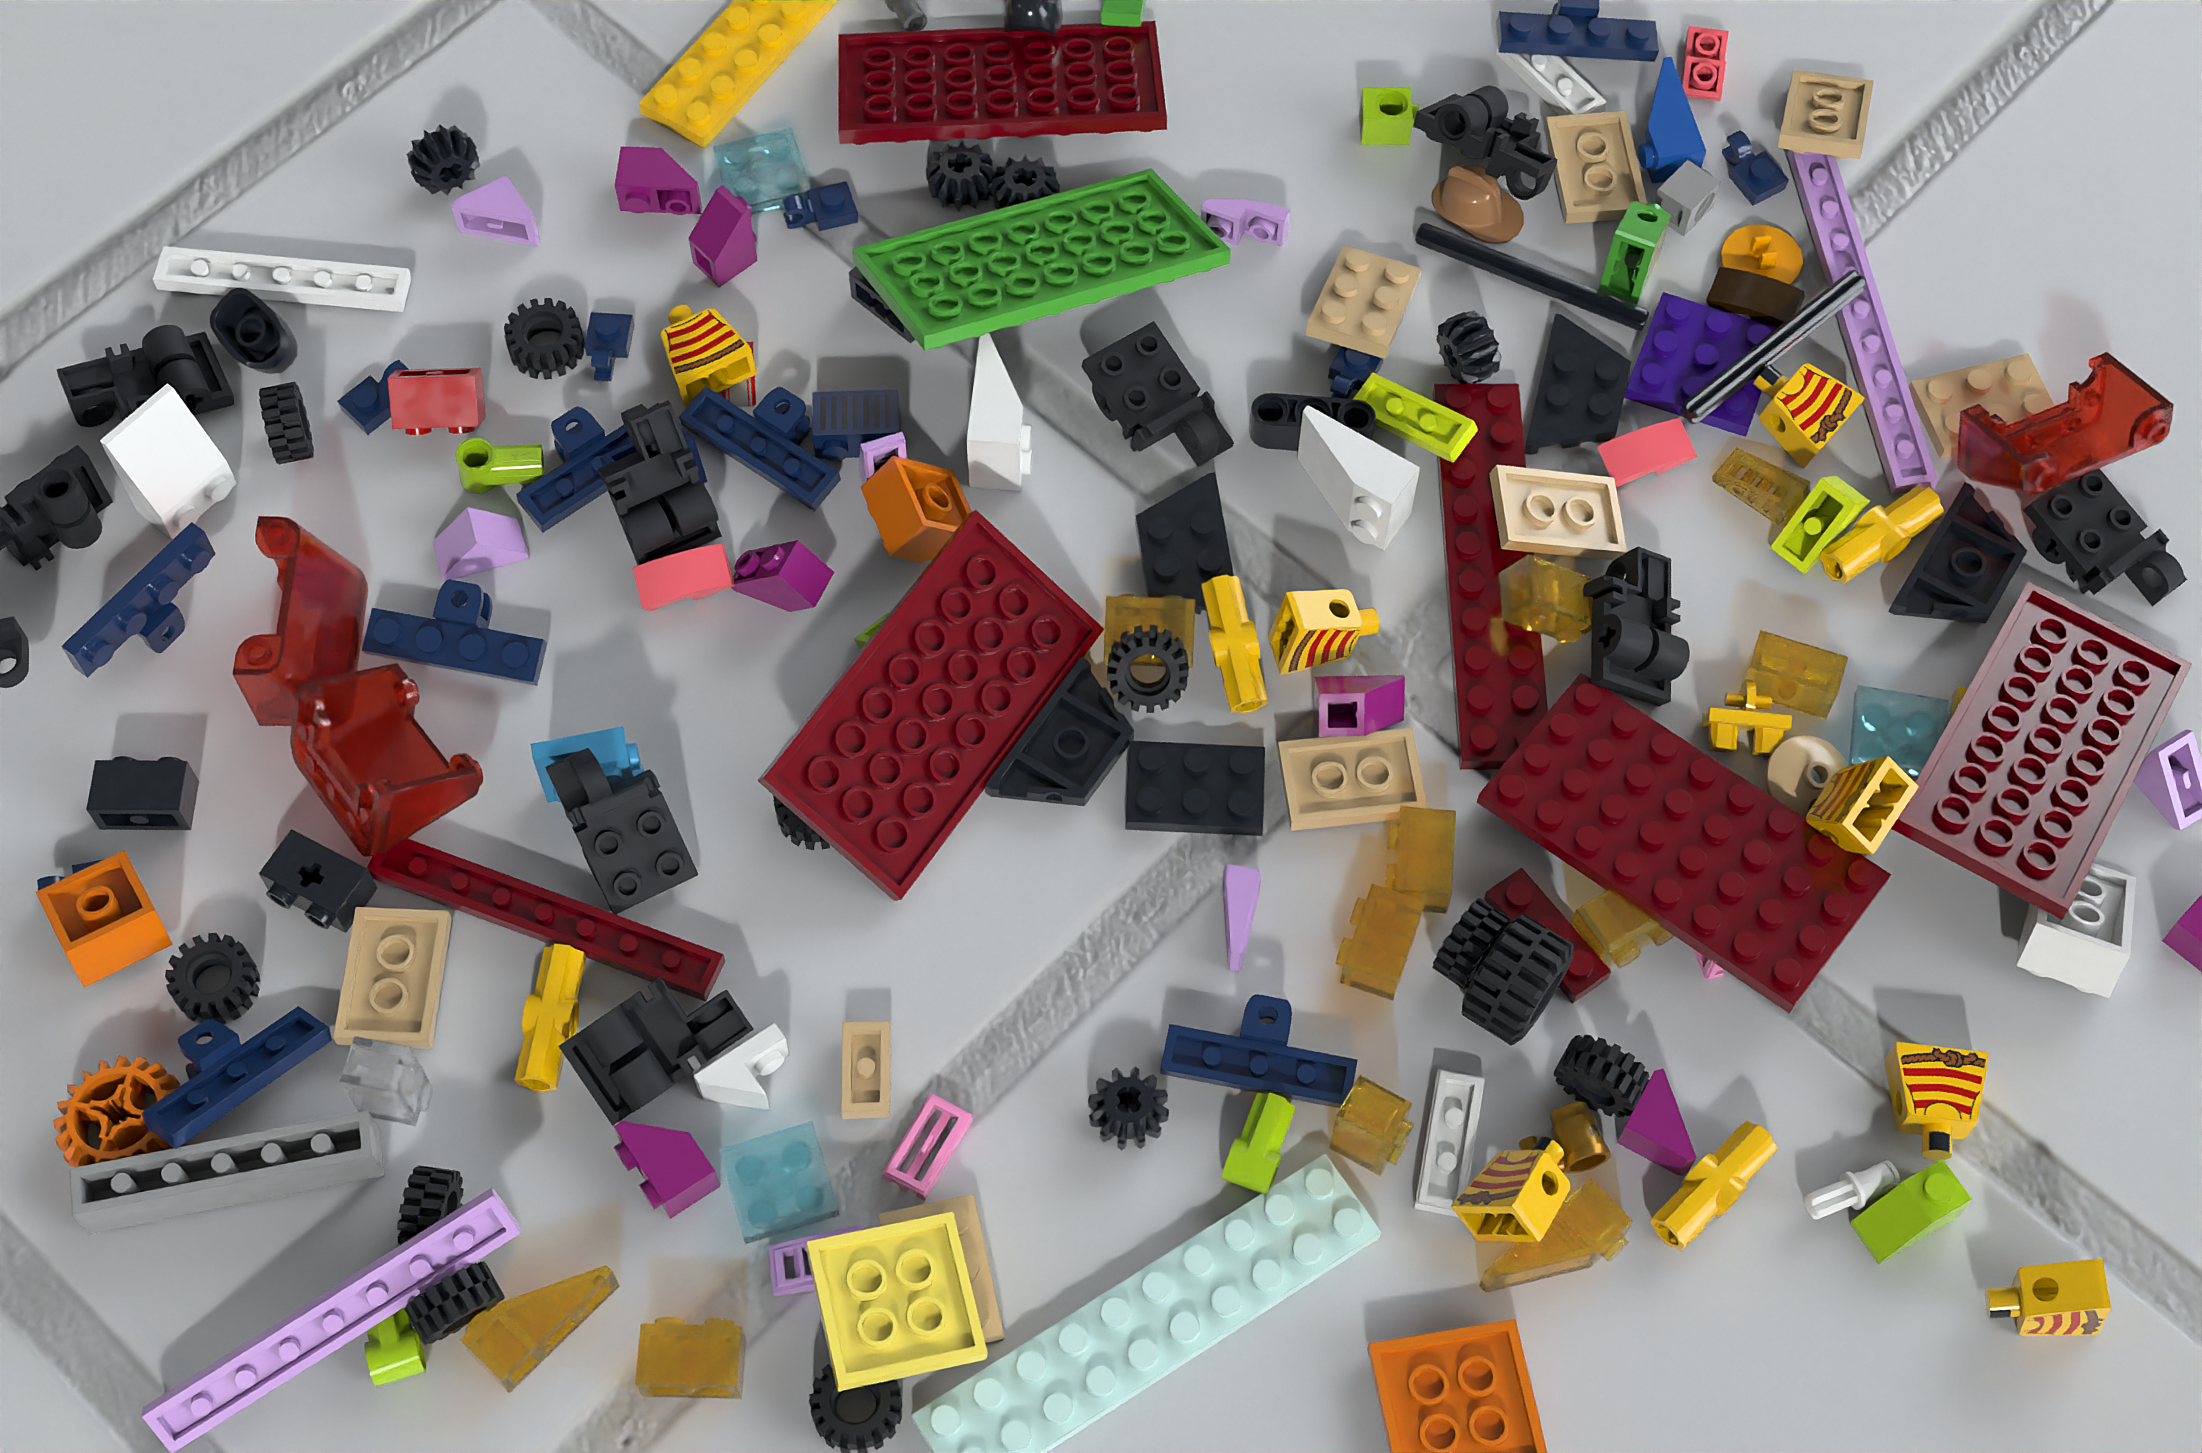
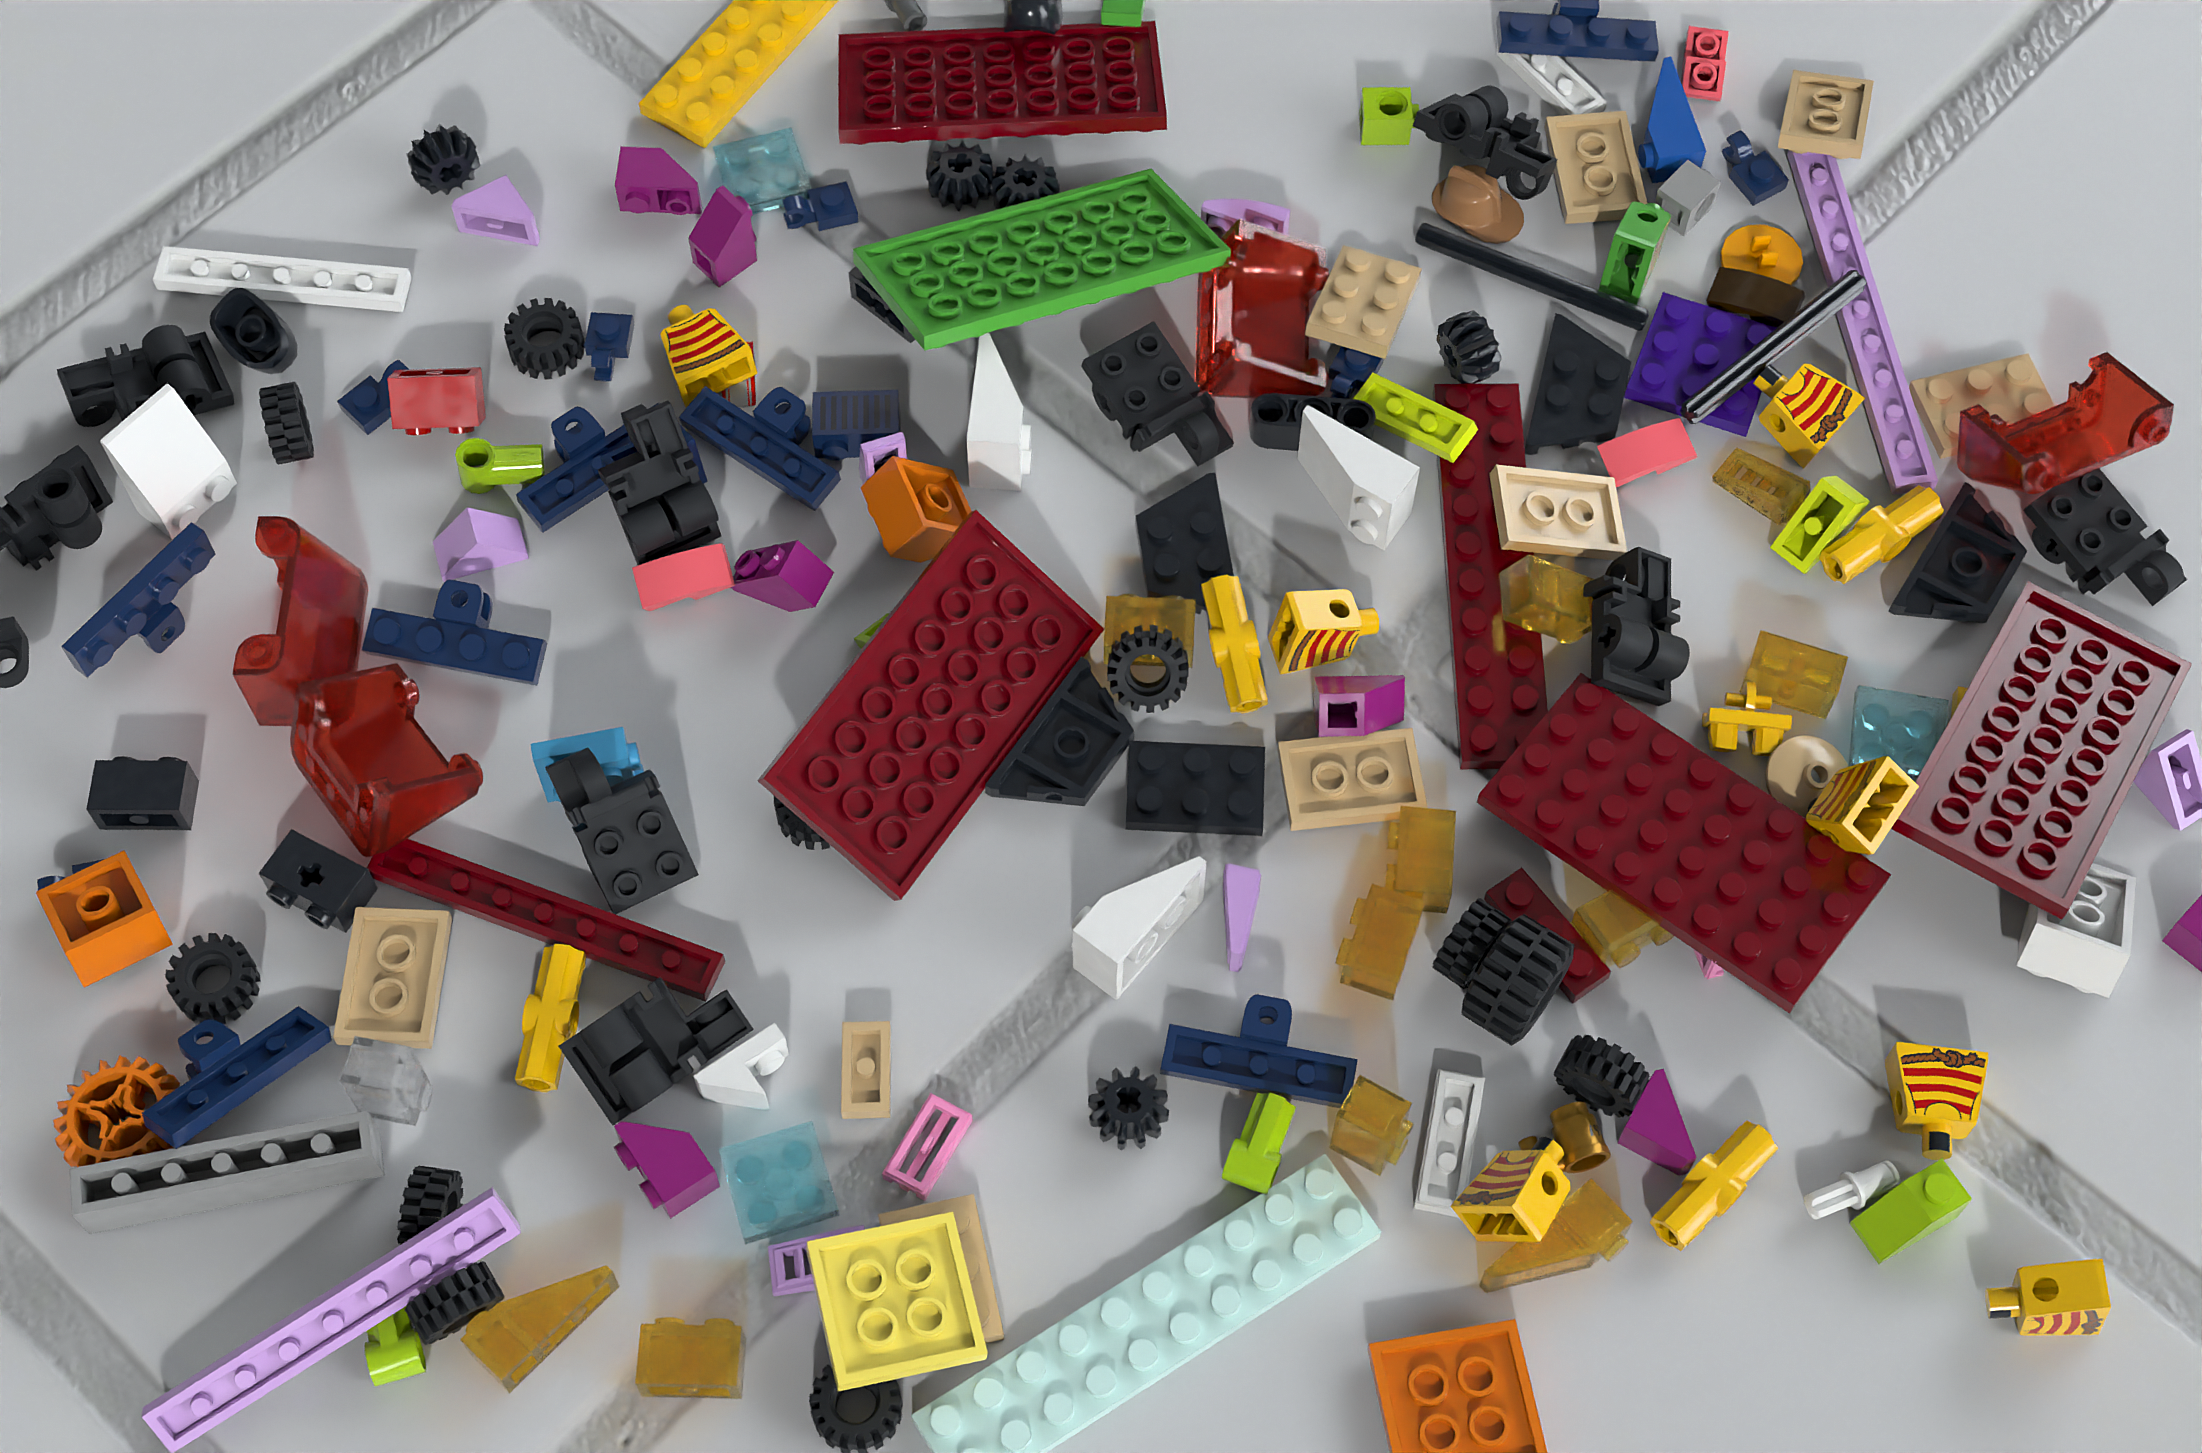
(1133, 925): none -> white slope
(1257, 316): none -> clear red windscreen

